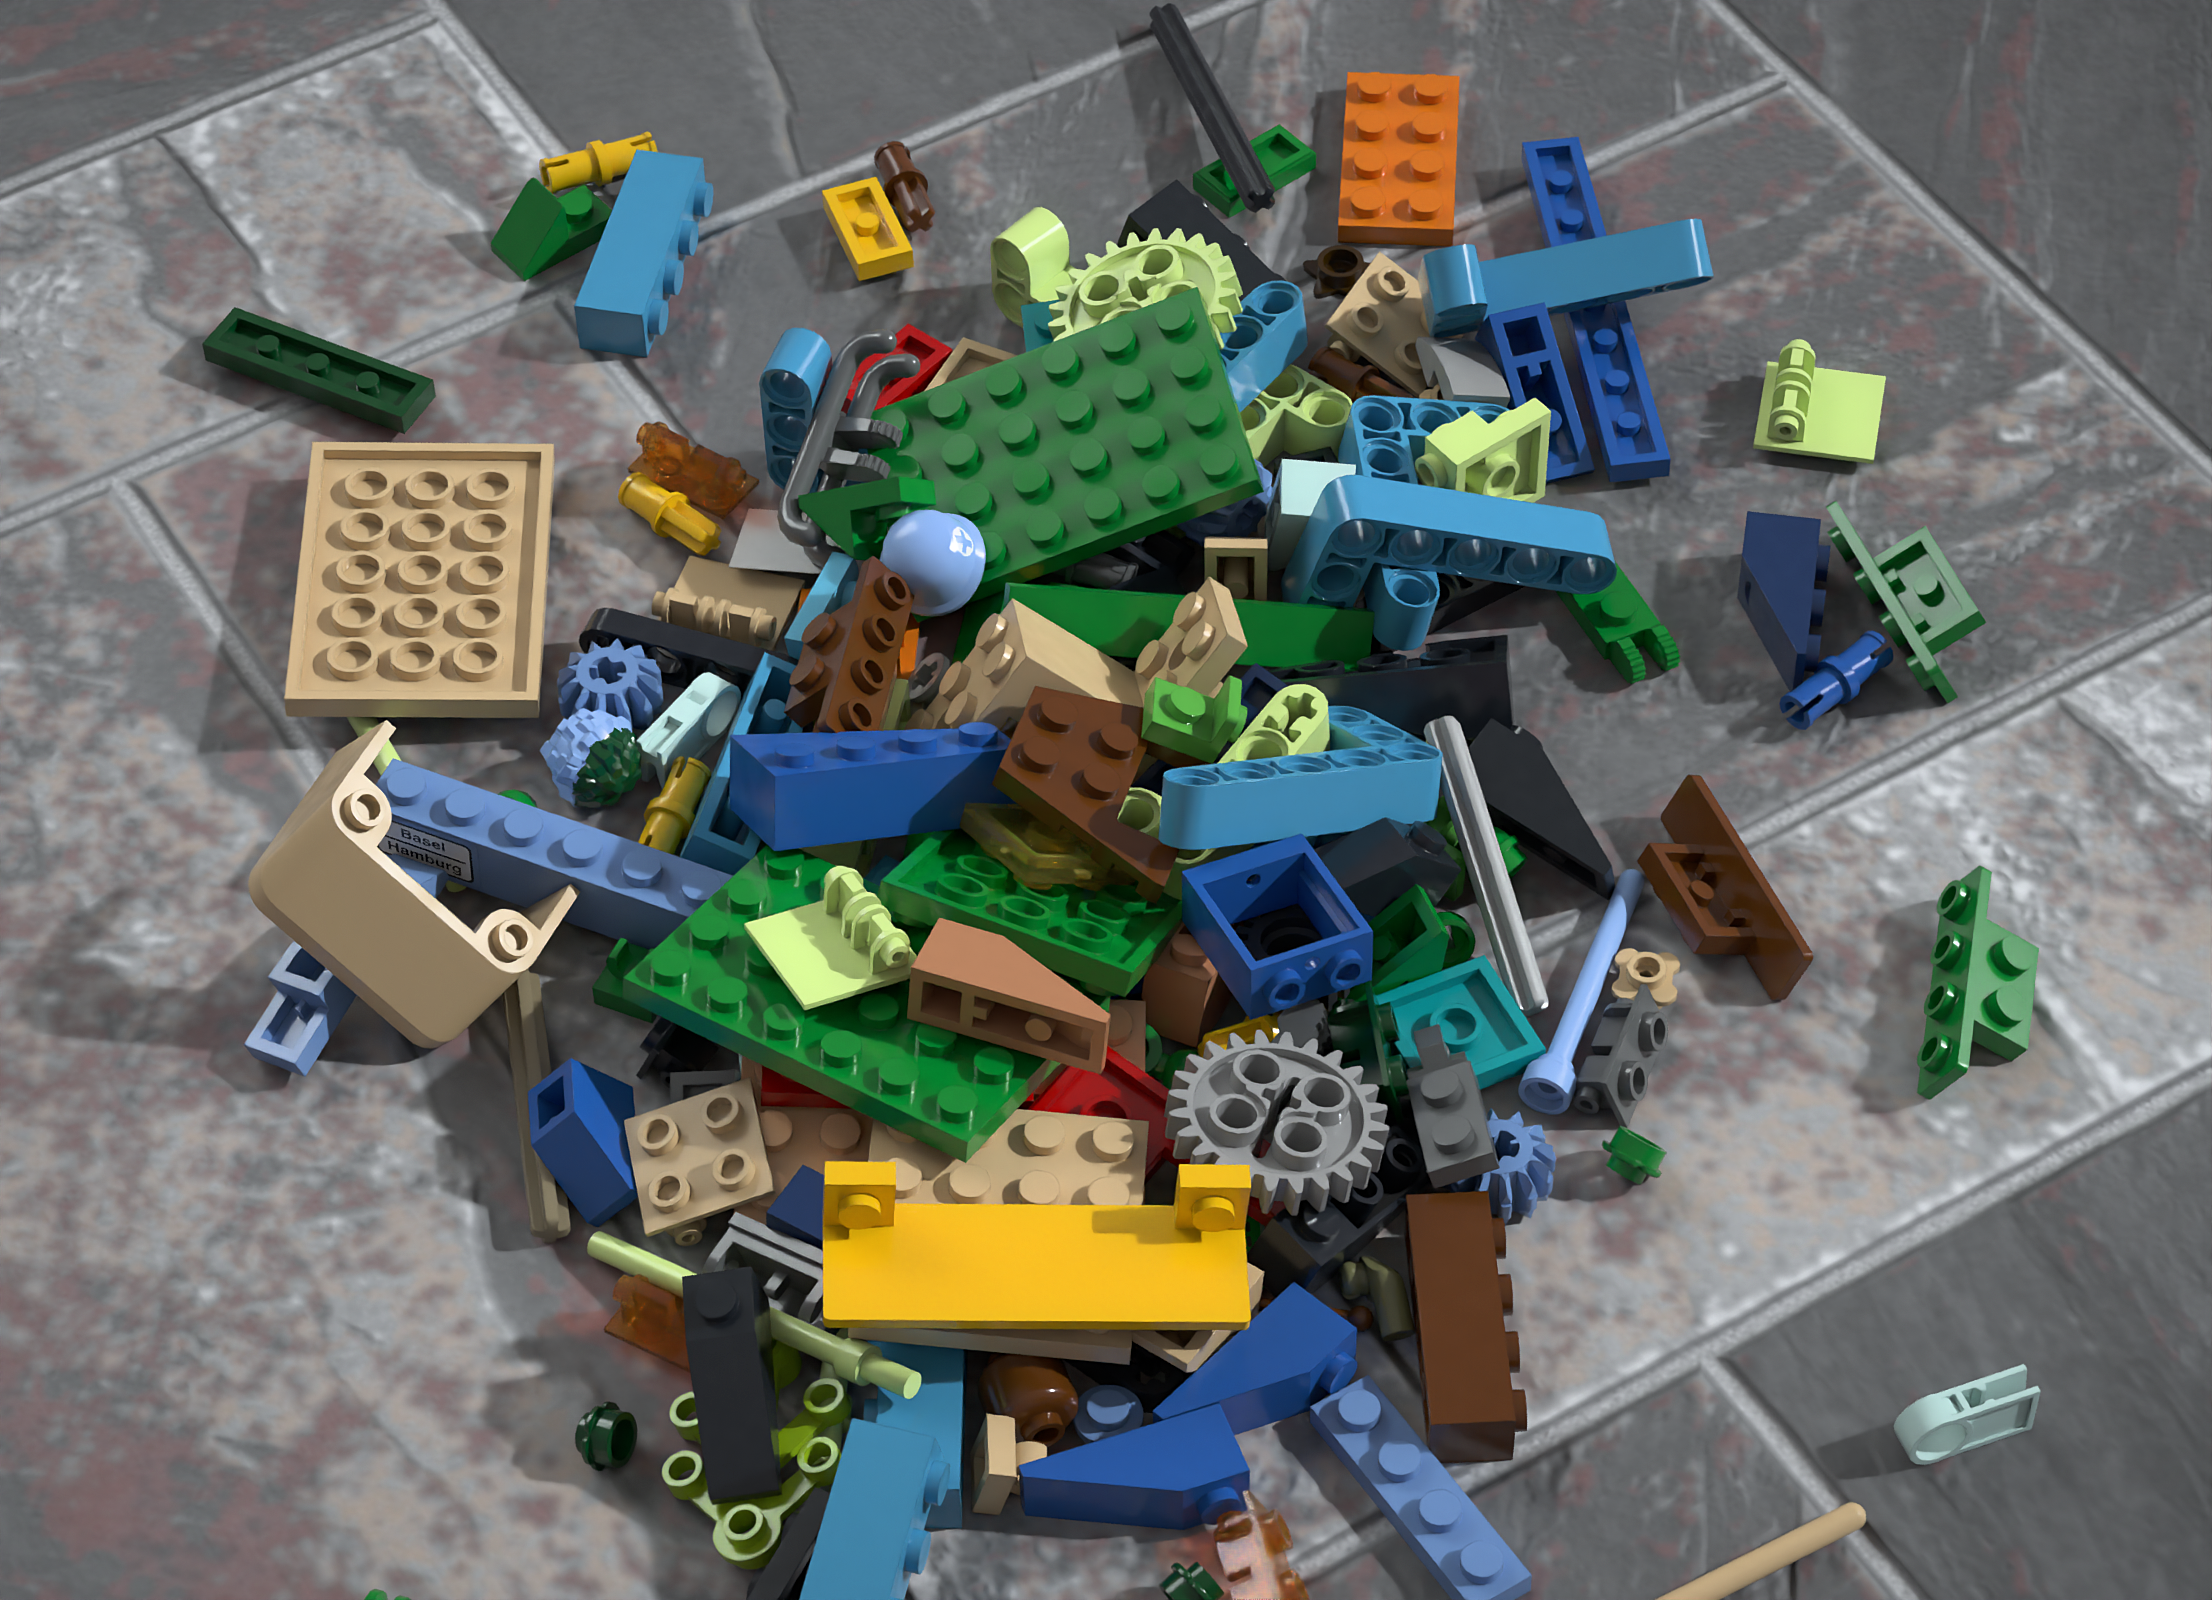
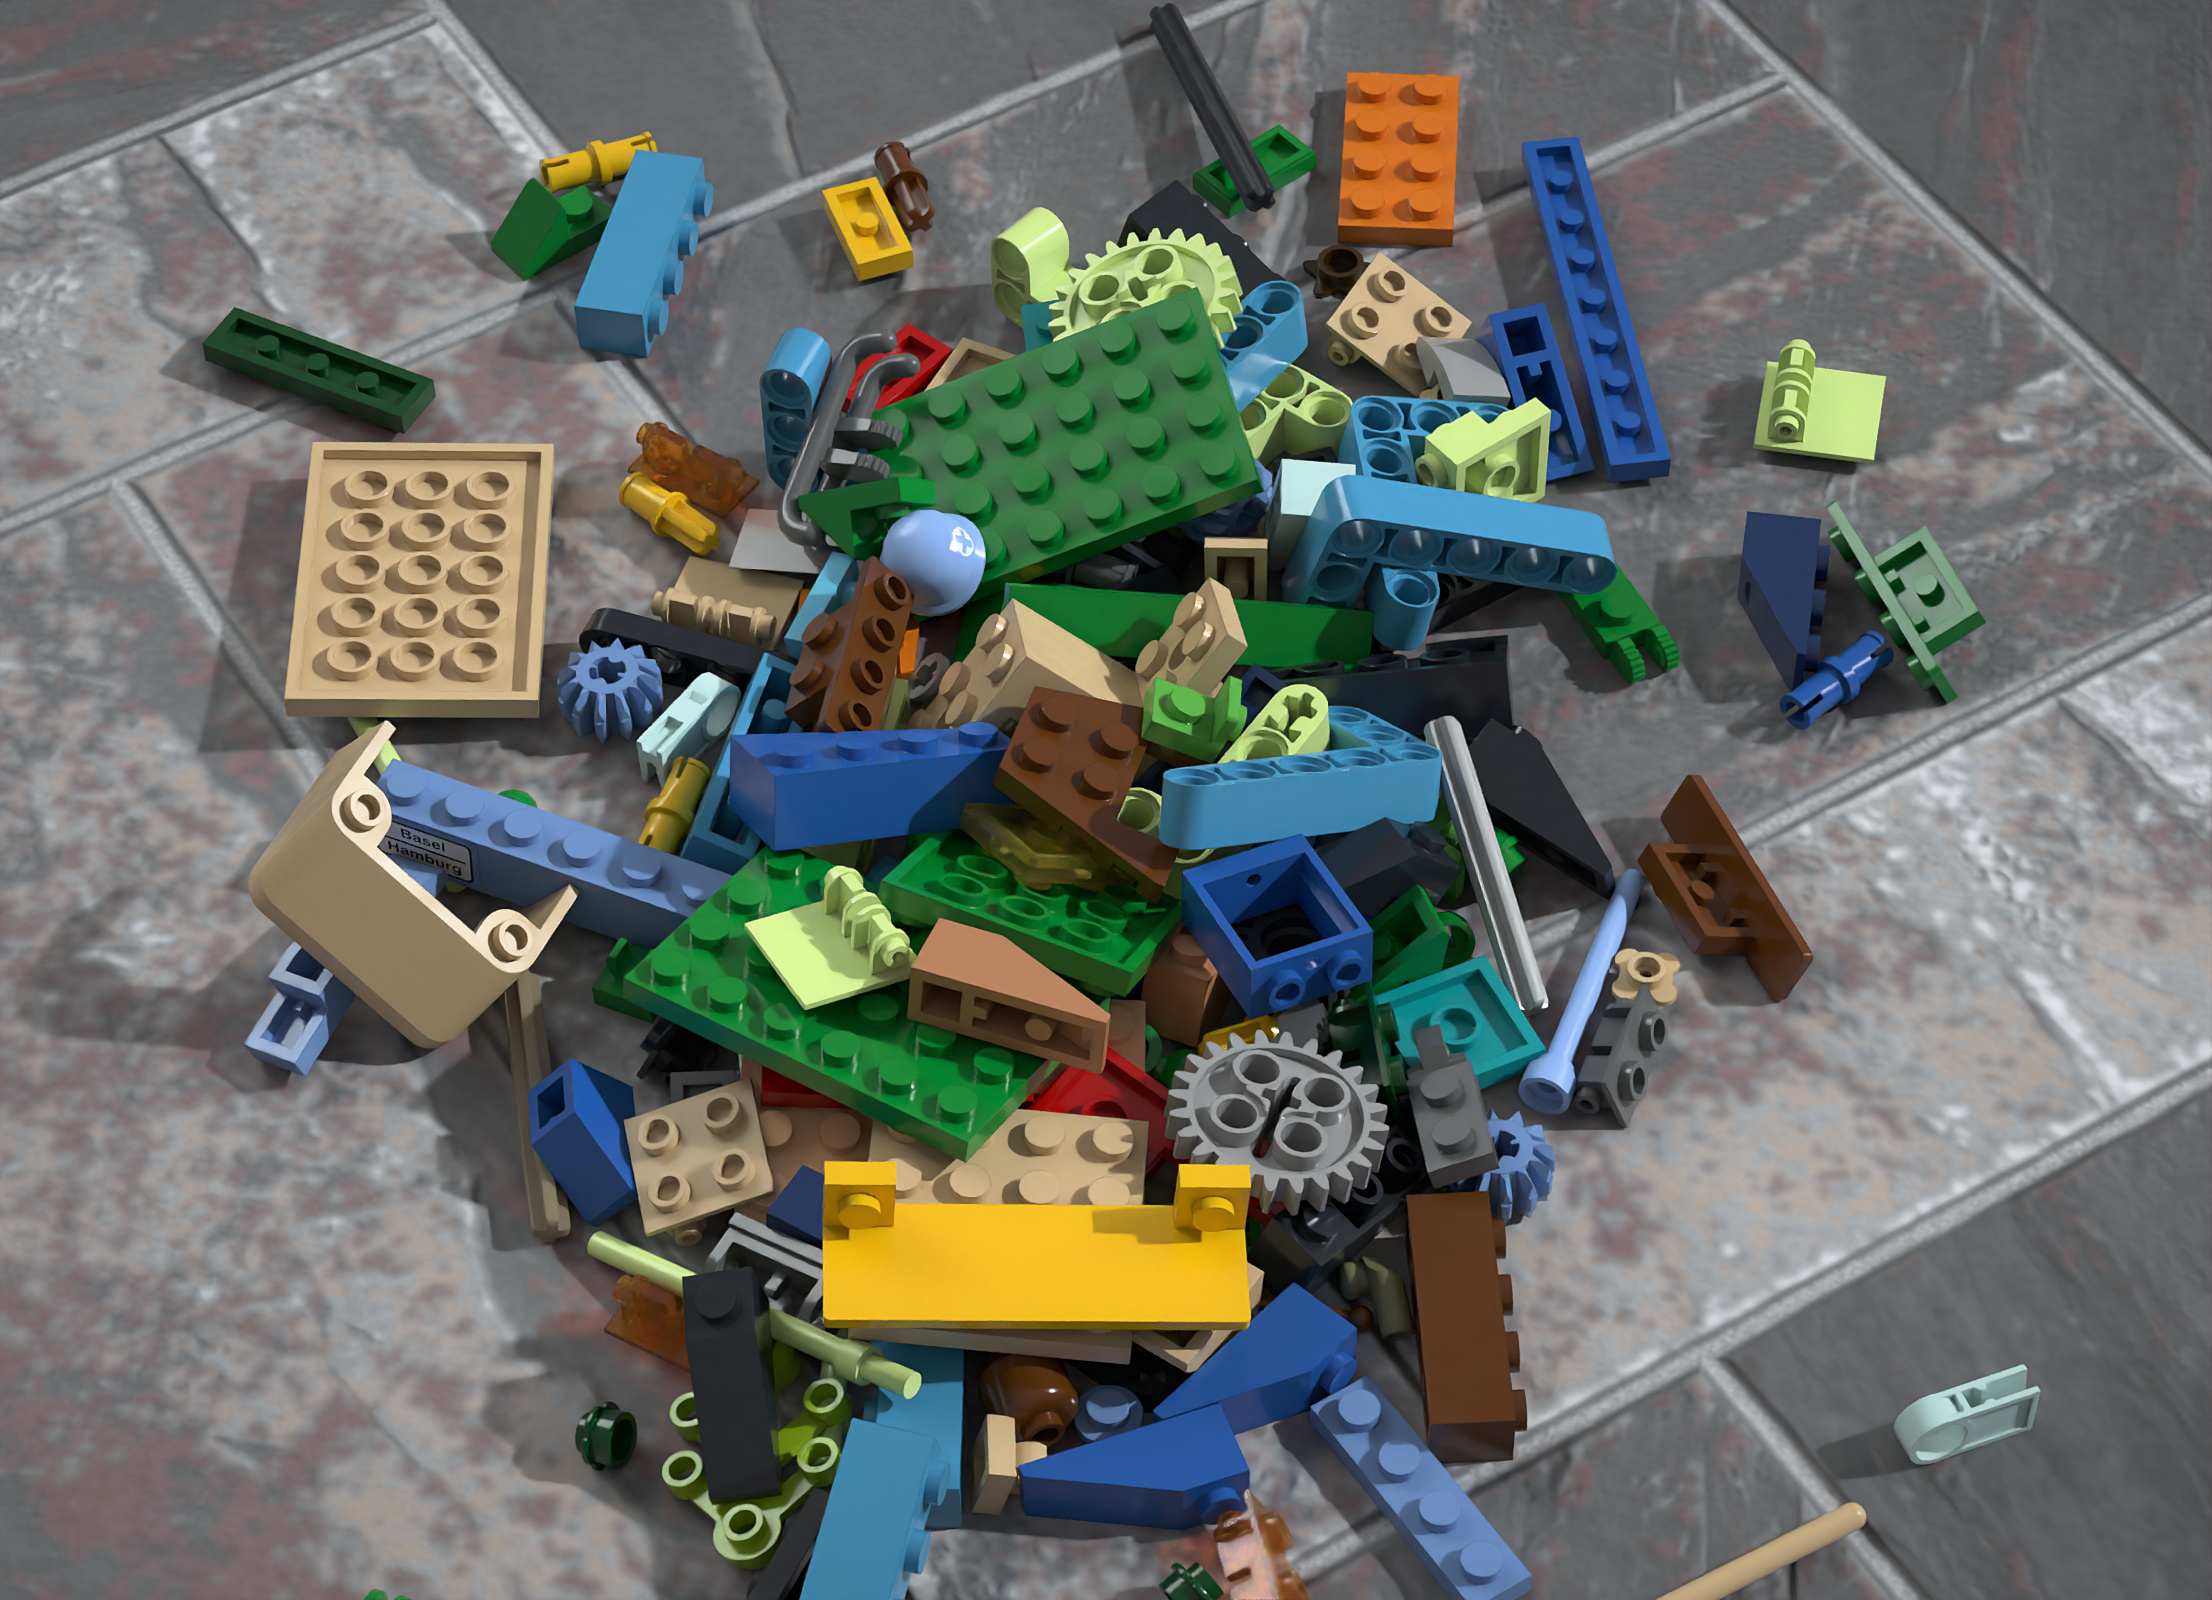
(593, 758): piece -> none
(1351, 377): reddish brown axle -> none
(1567, 277): dark azure beam -> none
(1633, 1155): green plate -> none
(1977, 986): green bracket -> none

